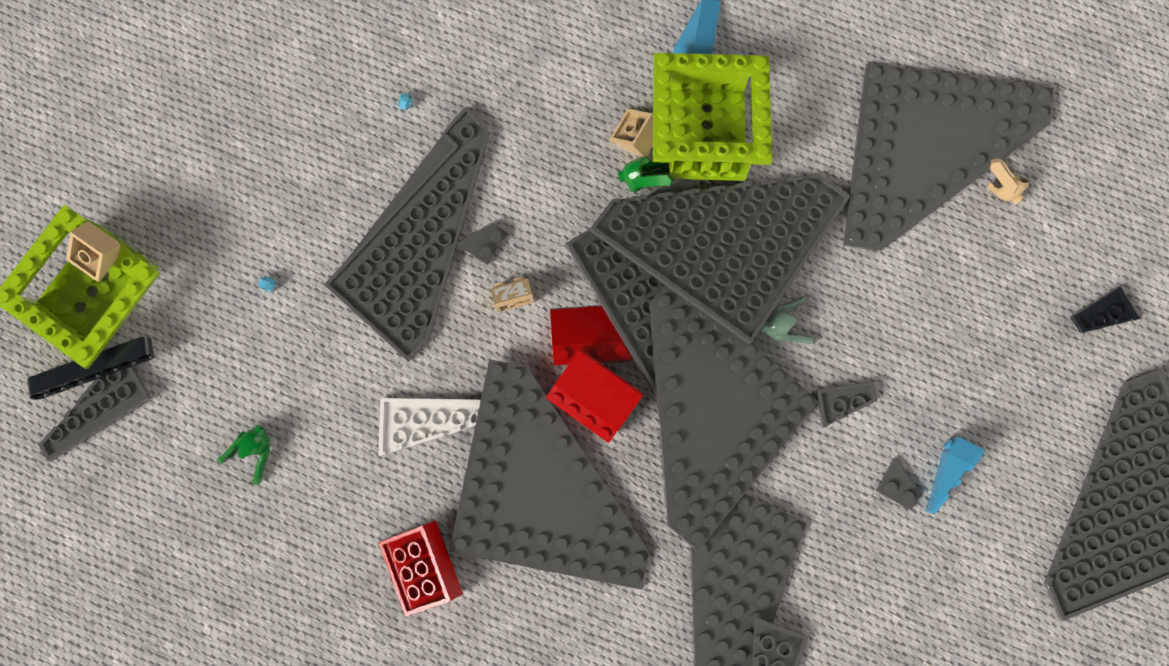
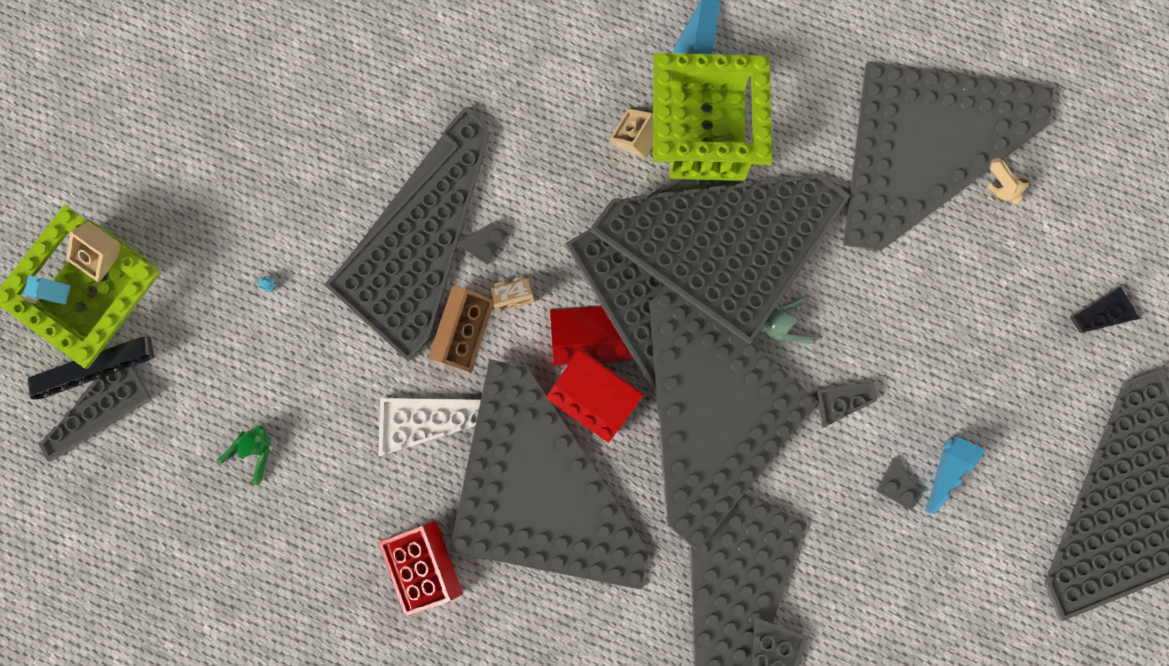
(47, 289): none -> medium azure slope
(405, 101): medium azure plate -> none
(461, 328): none -> medium nougat slope
(636, 180): green piece -> none

